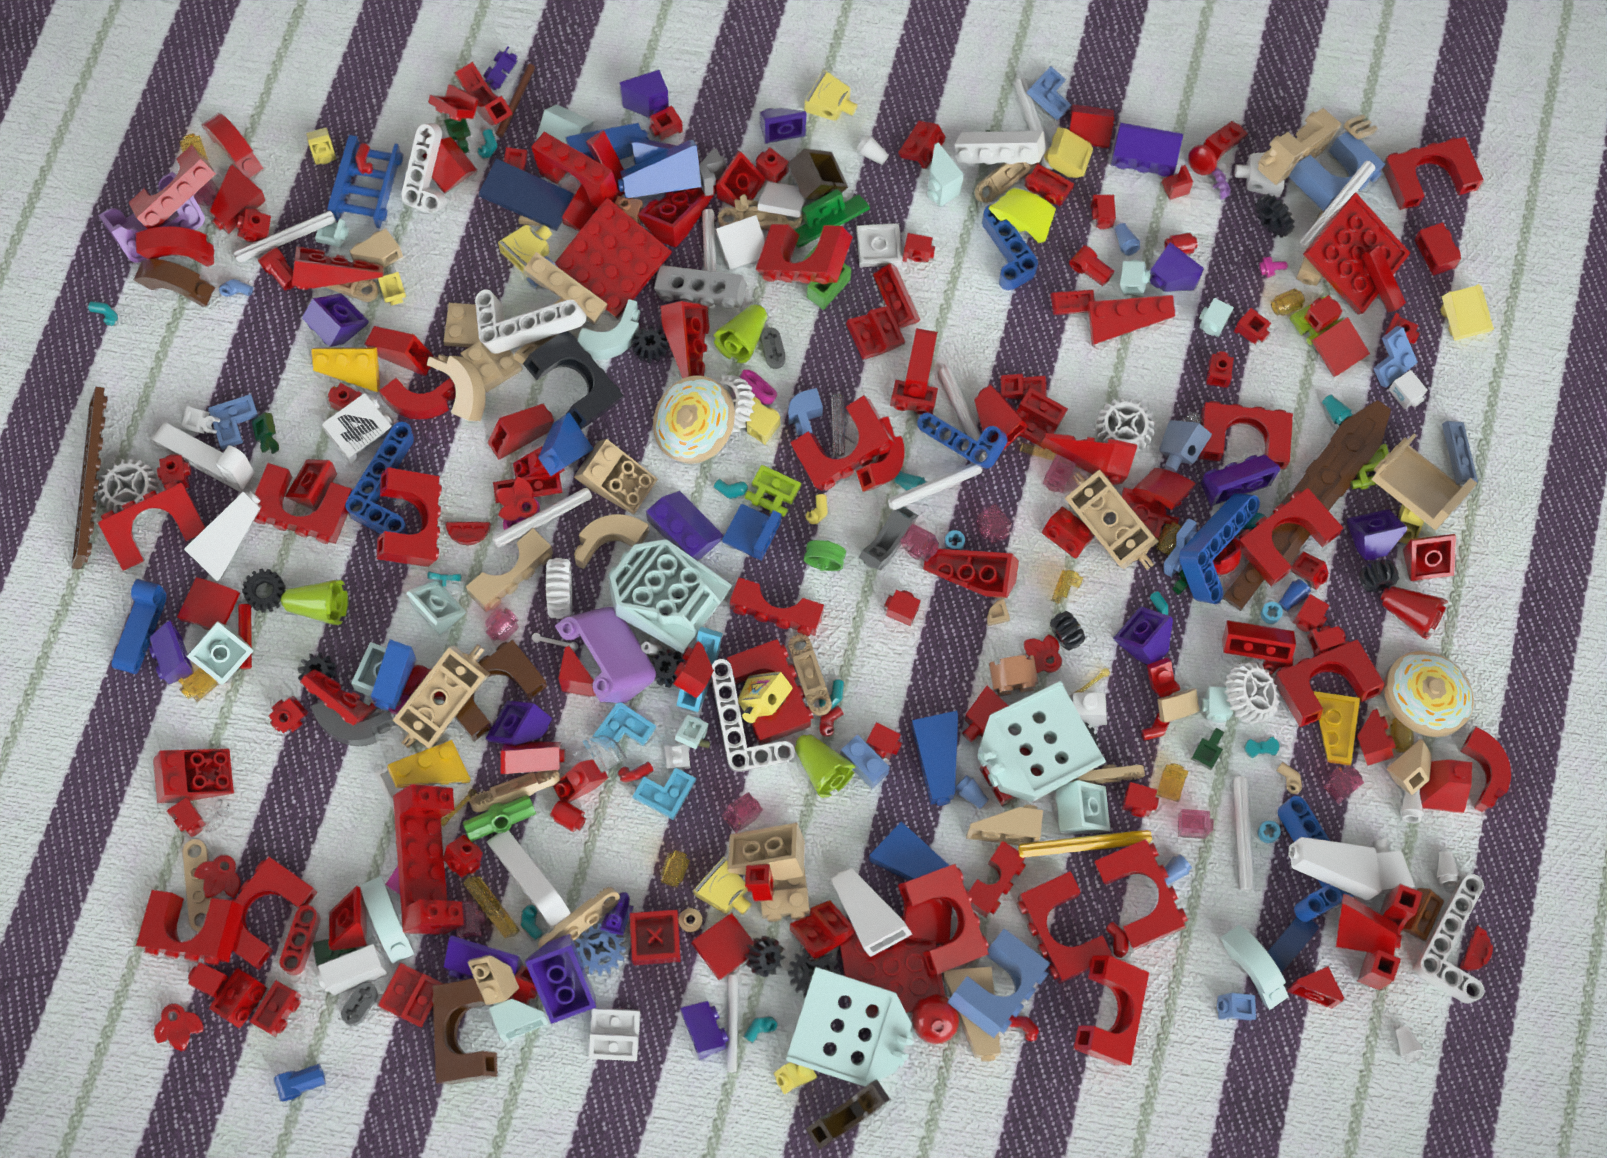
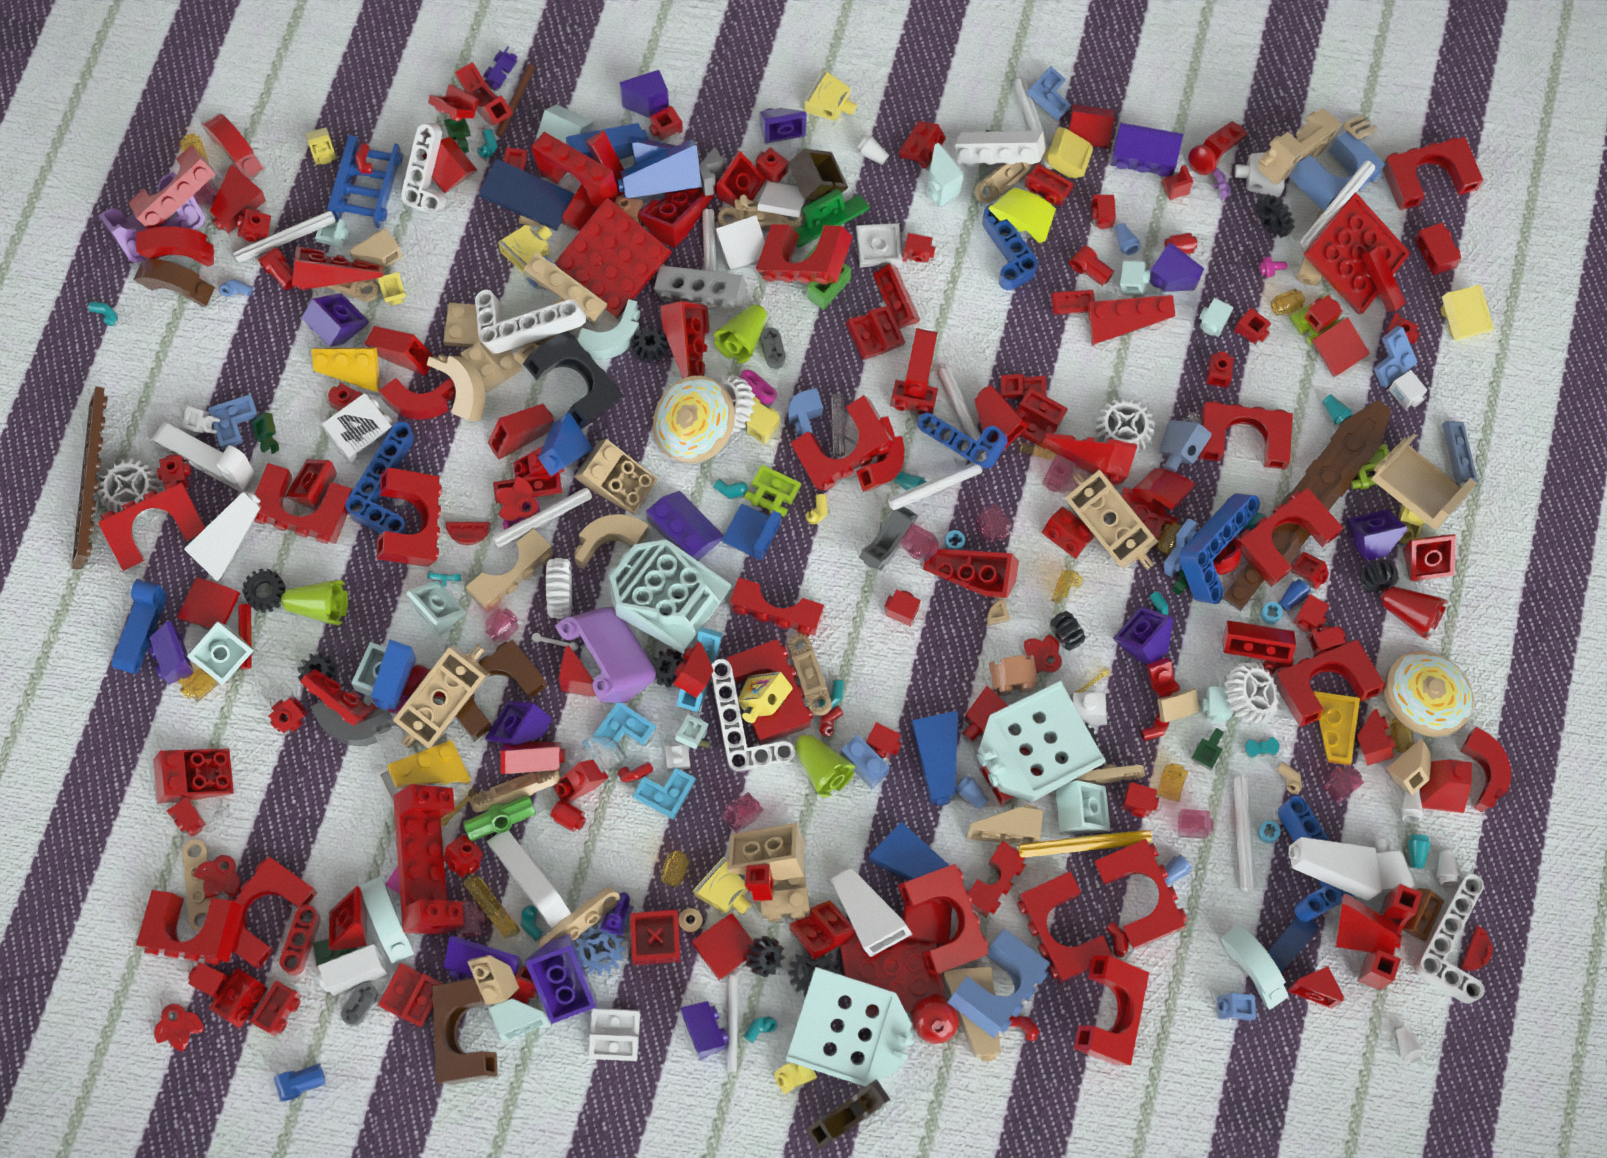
(651, 647): white arm -> none
(825, 555): bright green wheel -> none
(1242, 478): dark purple slope -> none
(1418, 850): none -> teal cone

